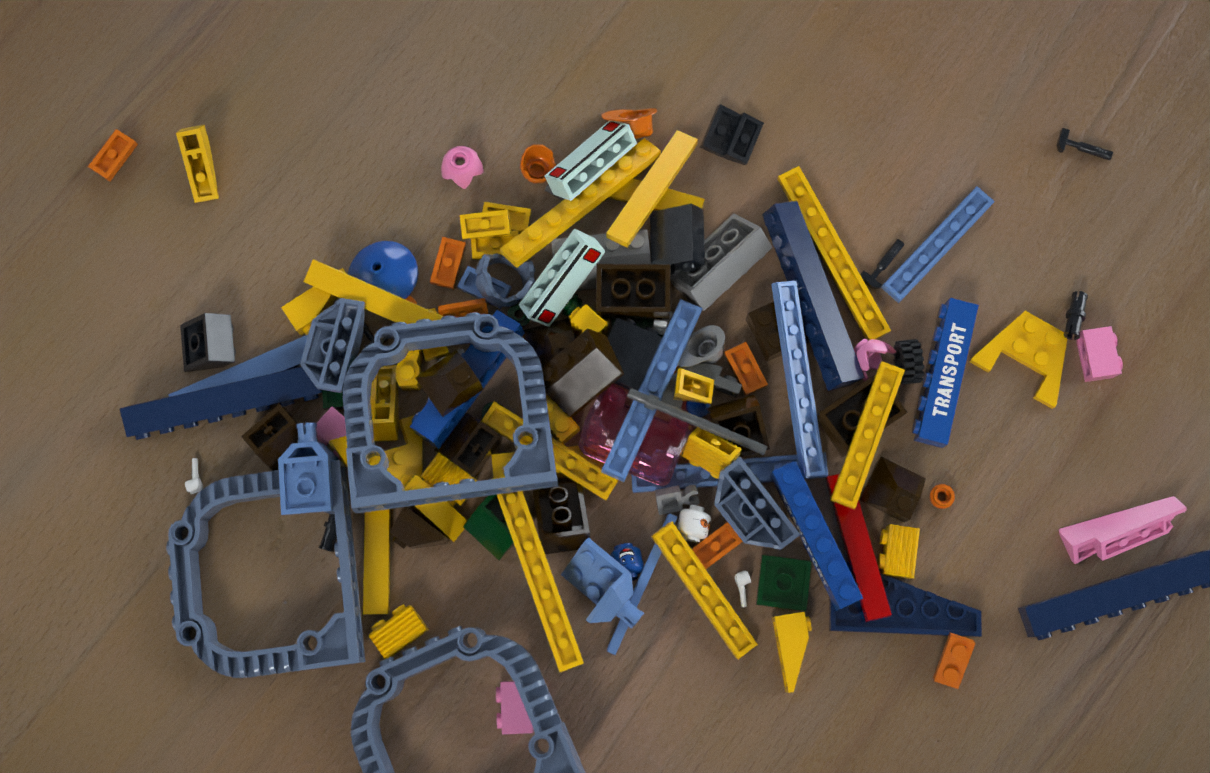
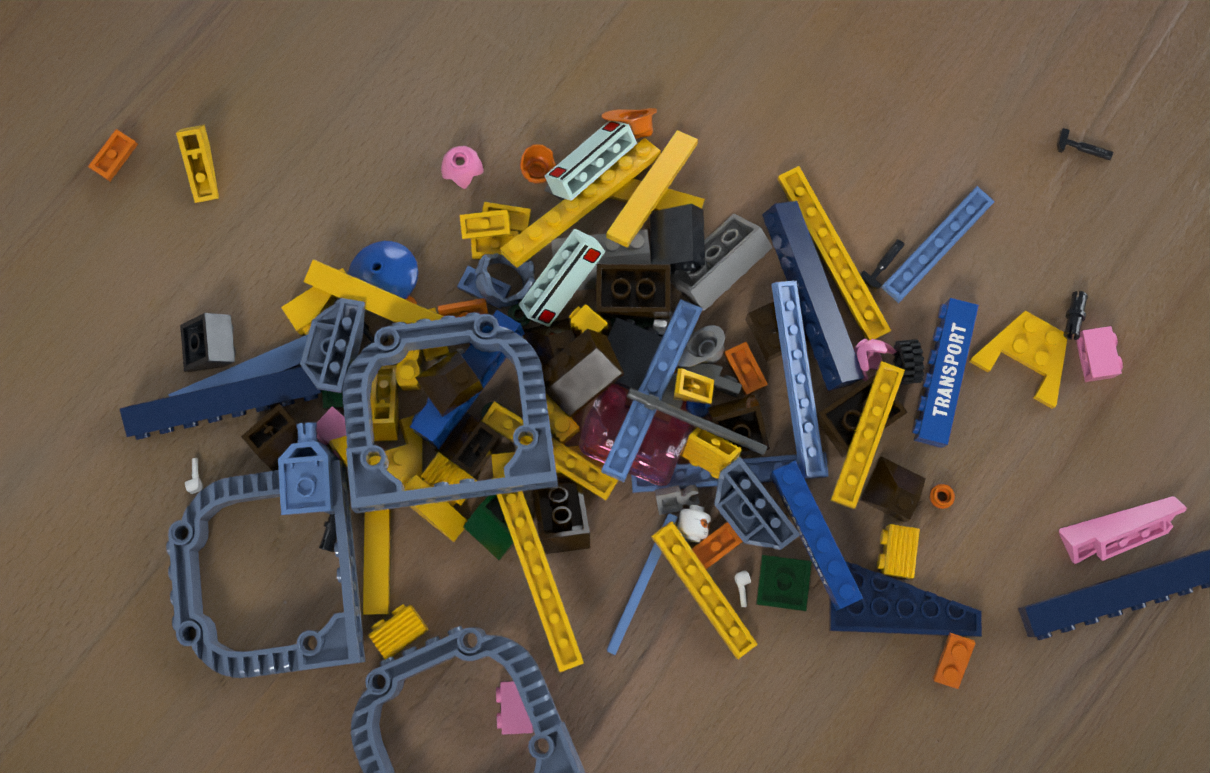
(415, 532): dark brown slope -> none
(448, 263): orange plate -> none
(572, 304): dark green plate -> none
(604, 583): medium blue plate -> none
(629, 557): blue head -> none
(732, 135): black slope -> none
(791, 641): yellow slope -> none
(861, 557): red tile -> none

